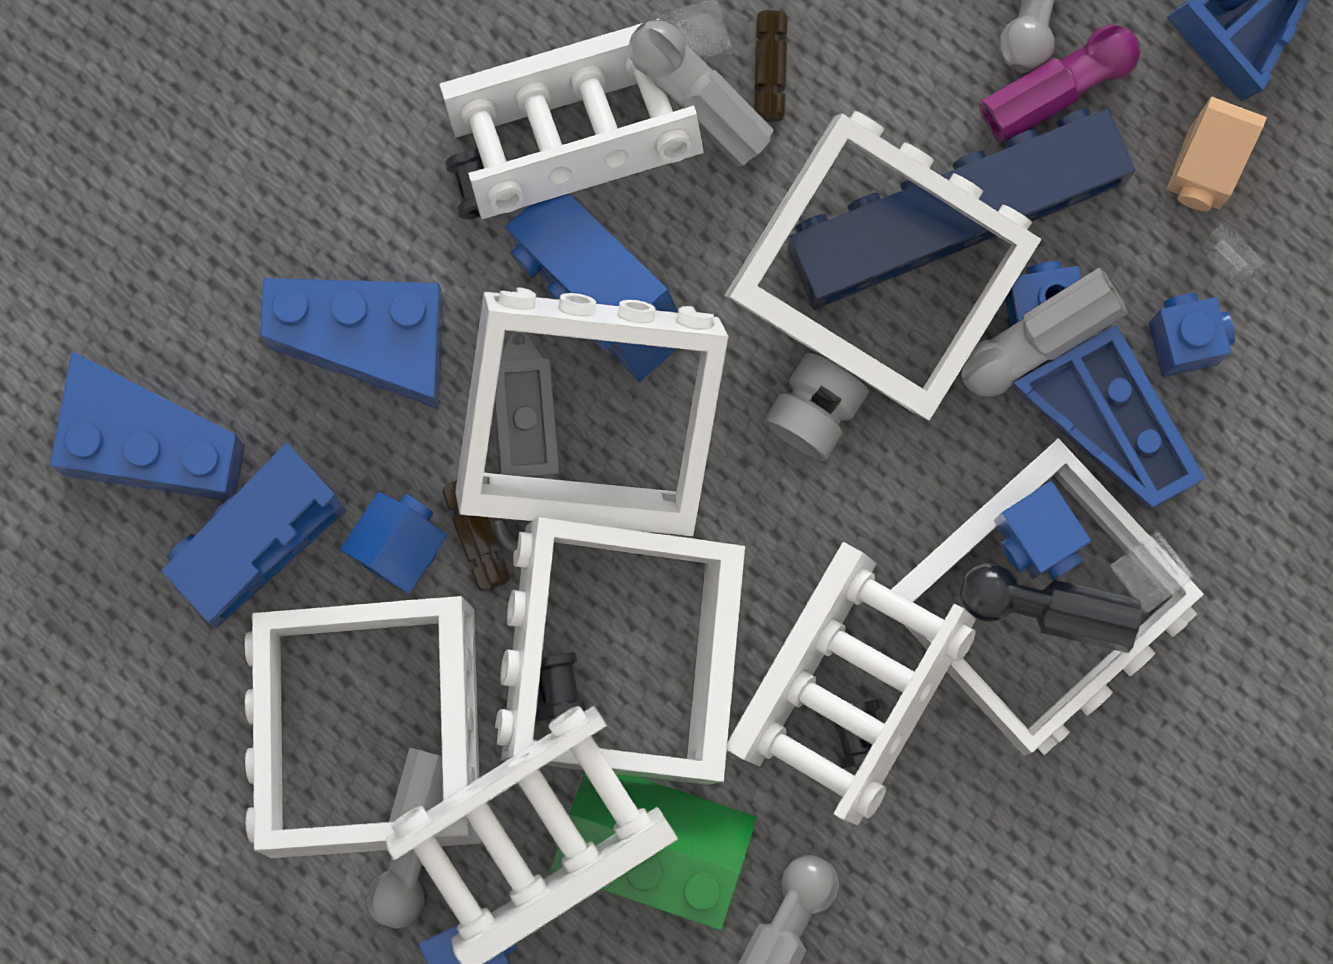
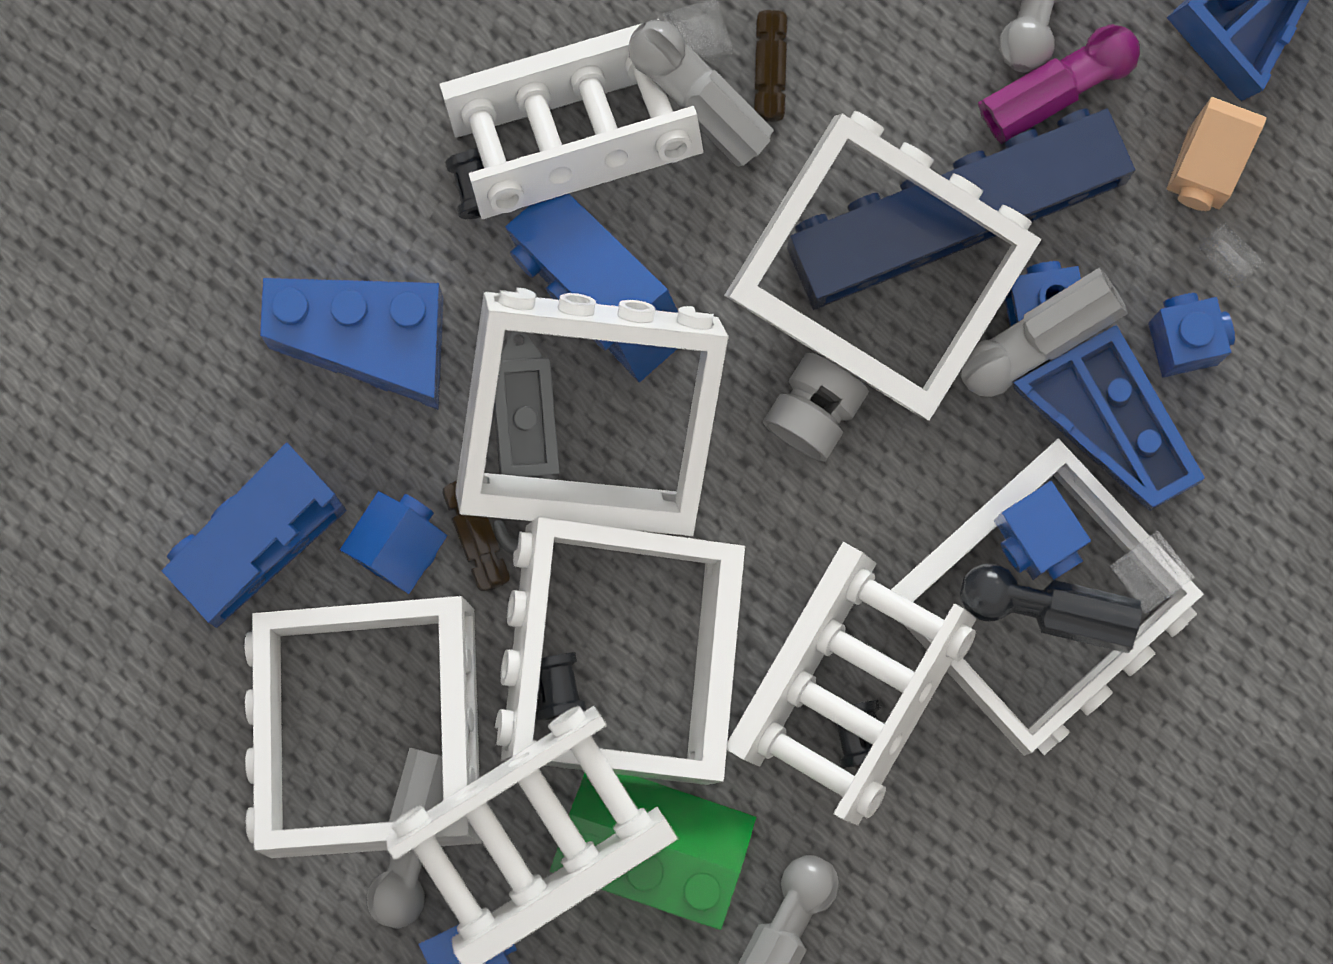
(139, 439): blue wedge -> none

